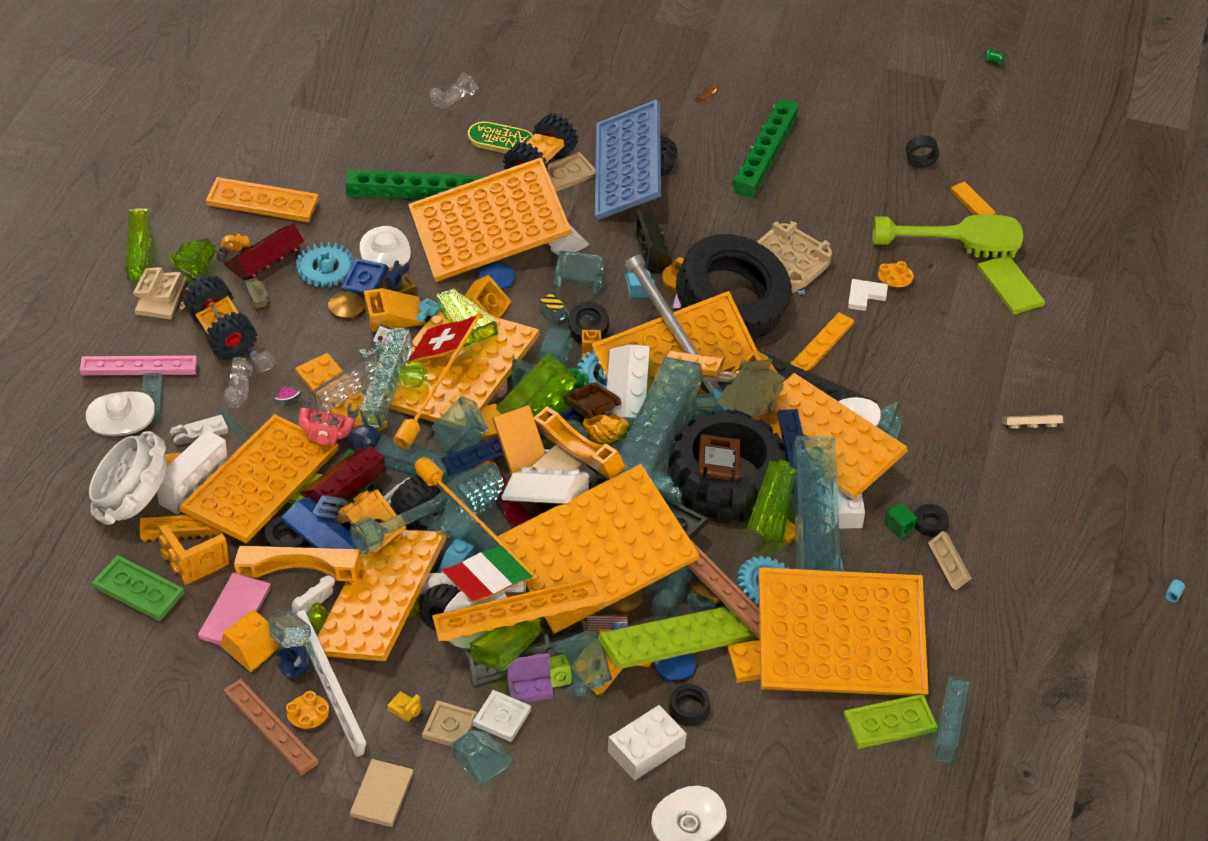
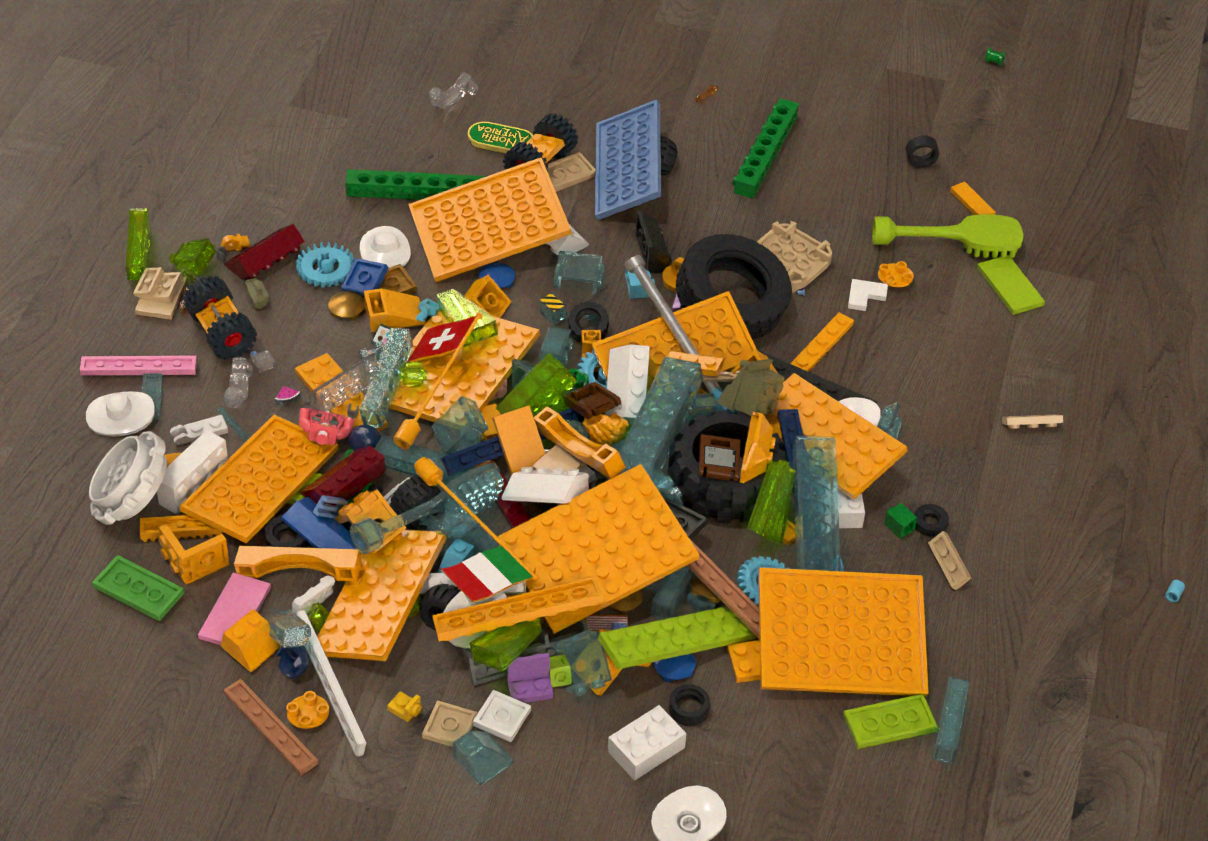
(262, 199): light orange plate -> none
(381, 793): tan tile -> none
(394, 277): dark blue plate -> none
(757, 447): none -> light orange wedge

